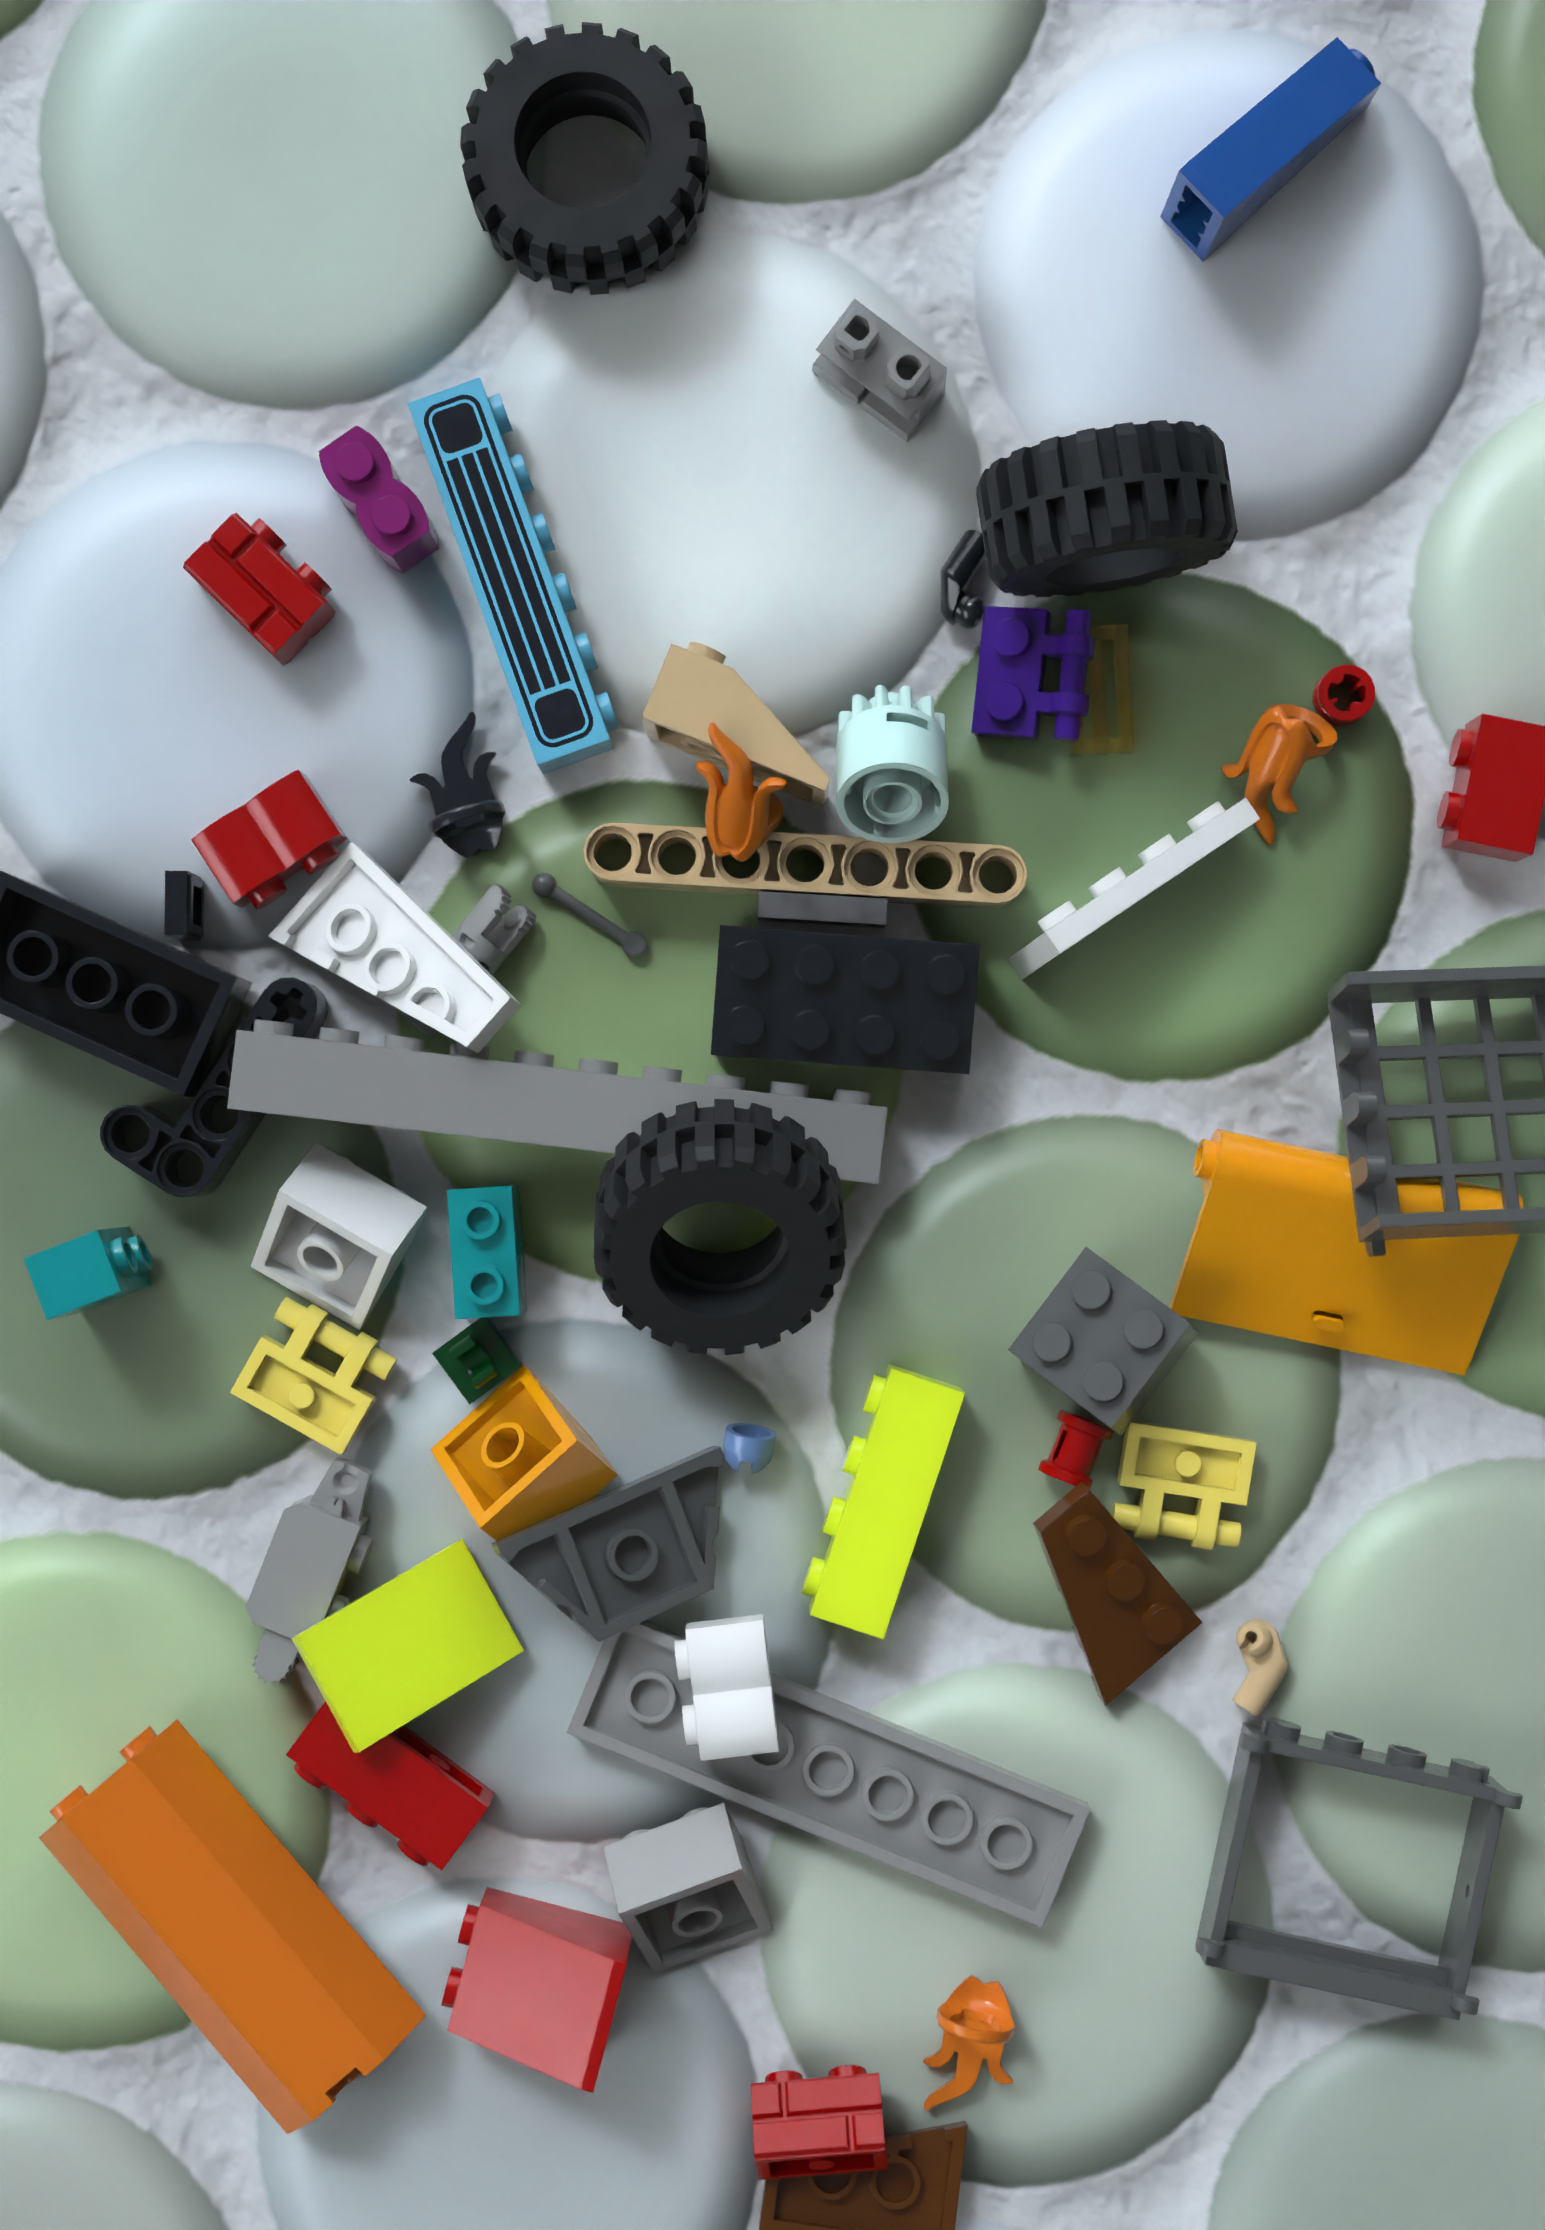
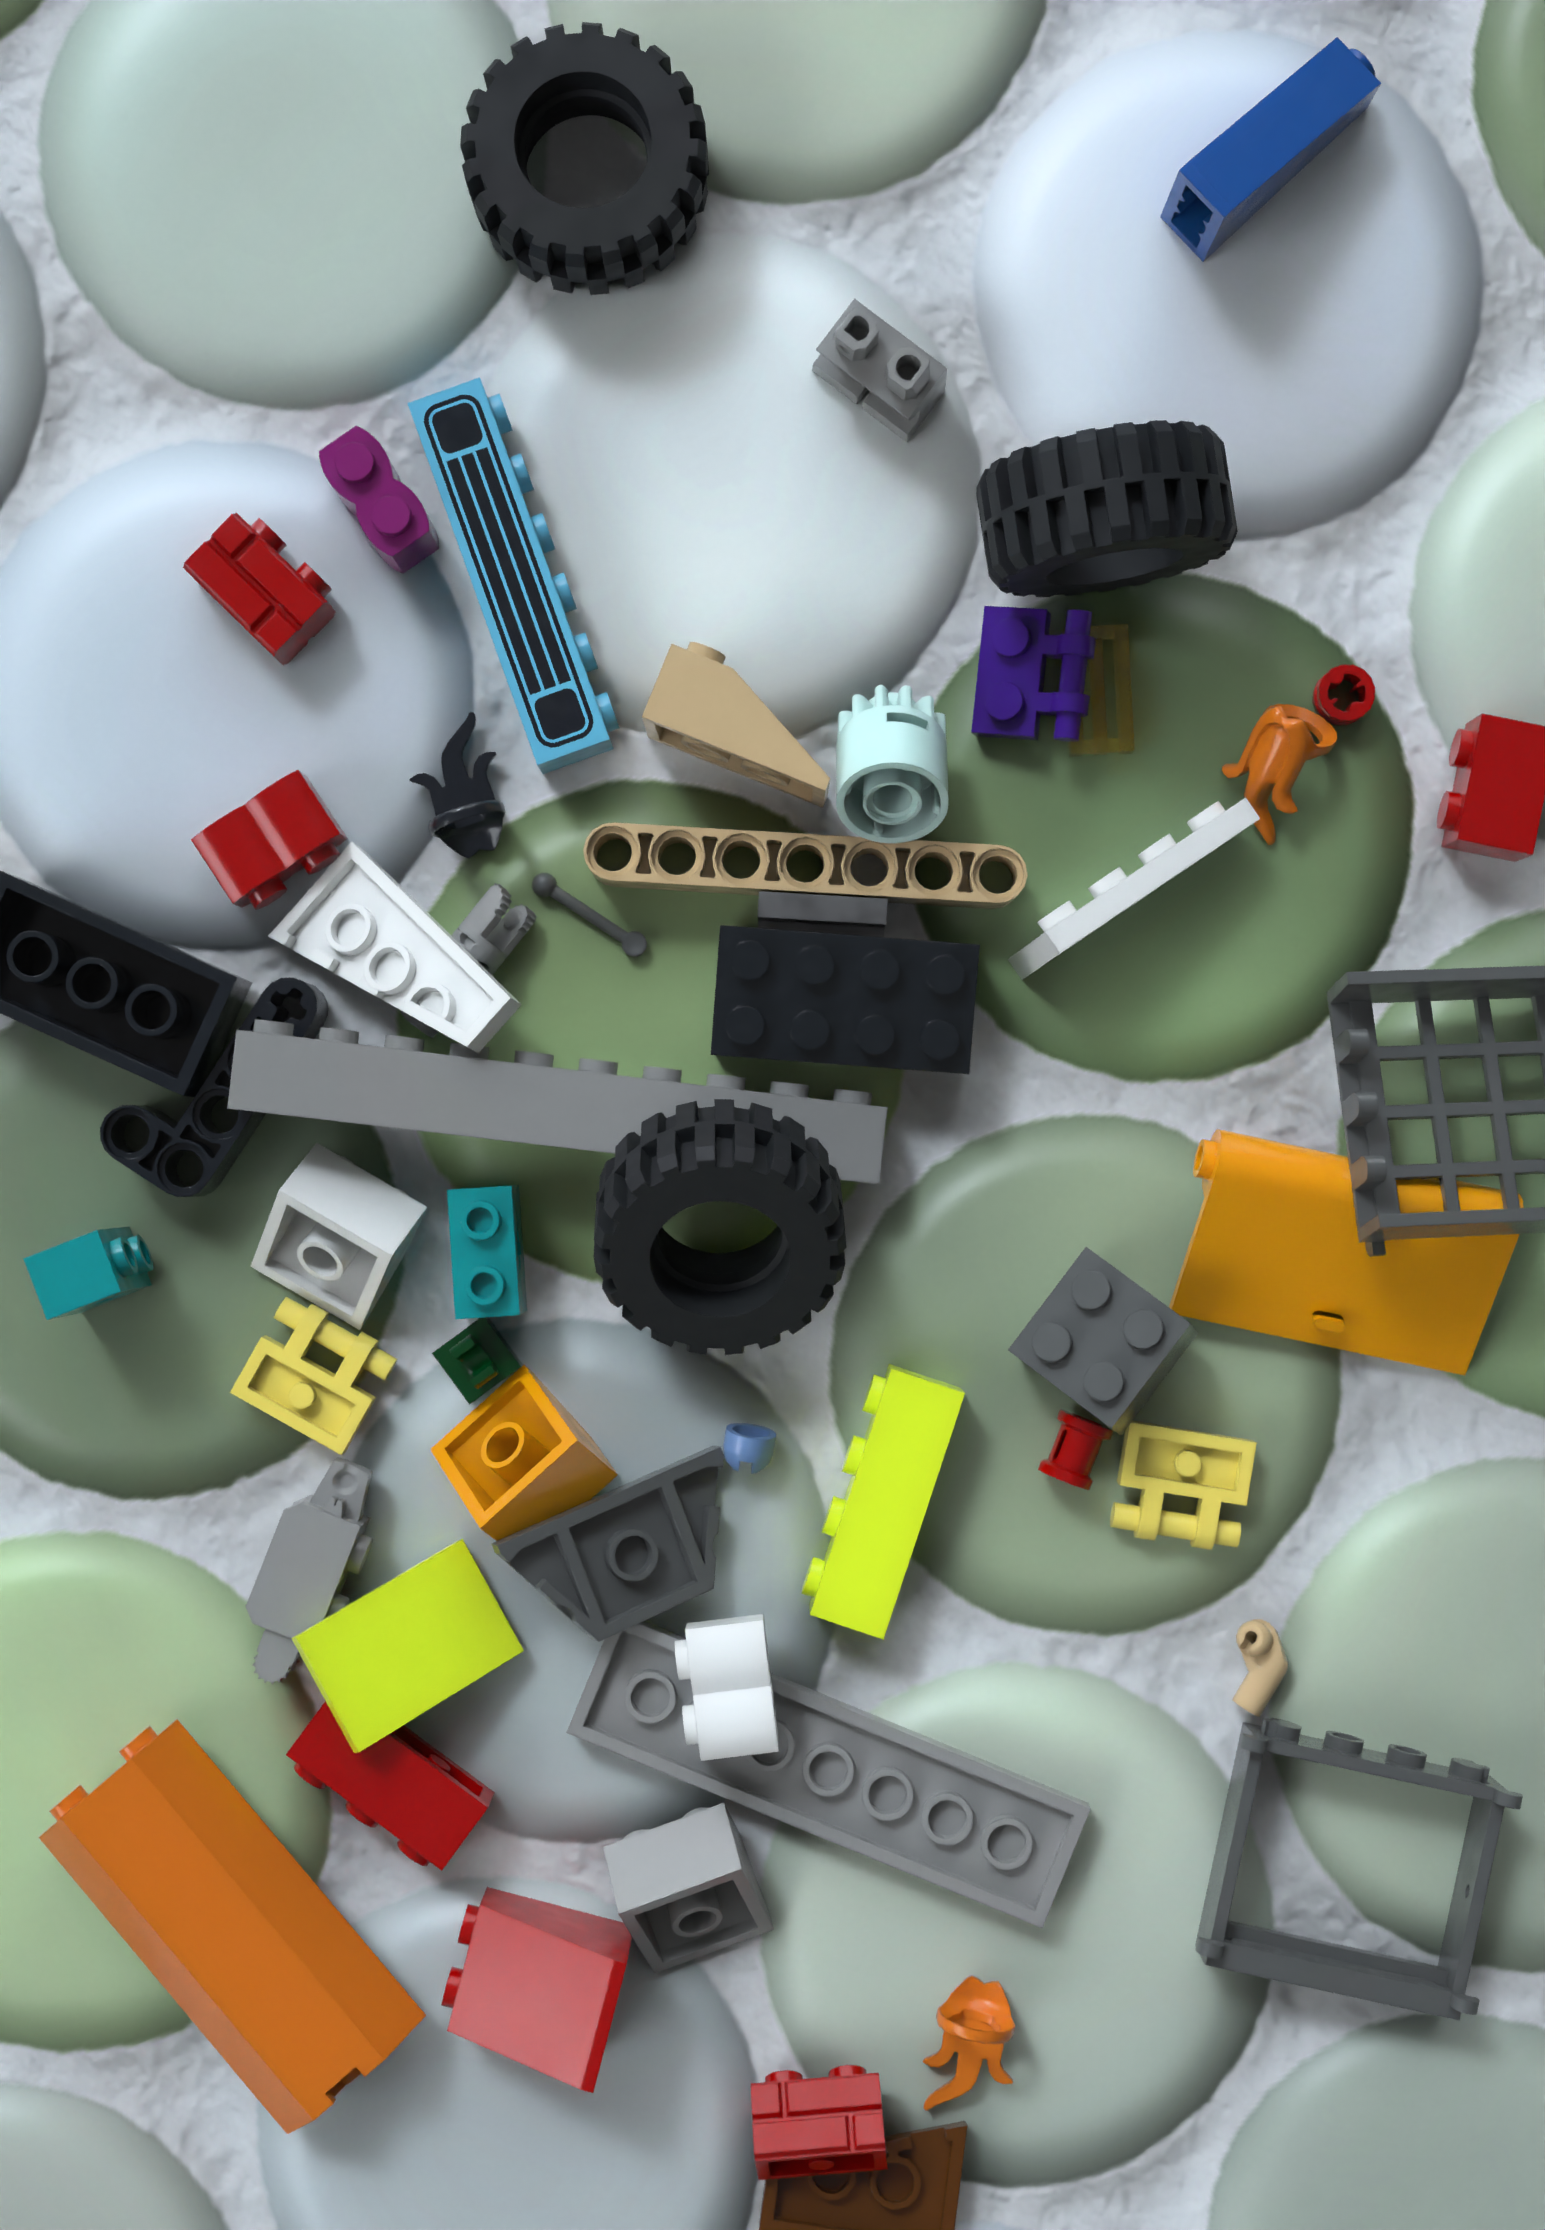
(183, 905): black tile -> none
(737, 812): orange piece -> none
(956, 581): black arm -> none
(1114, 1594): reddish brown wing -> none

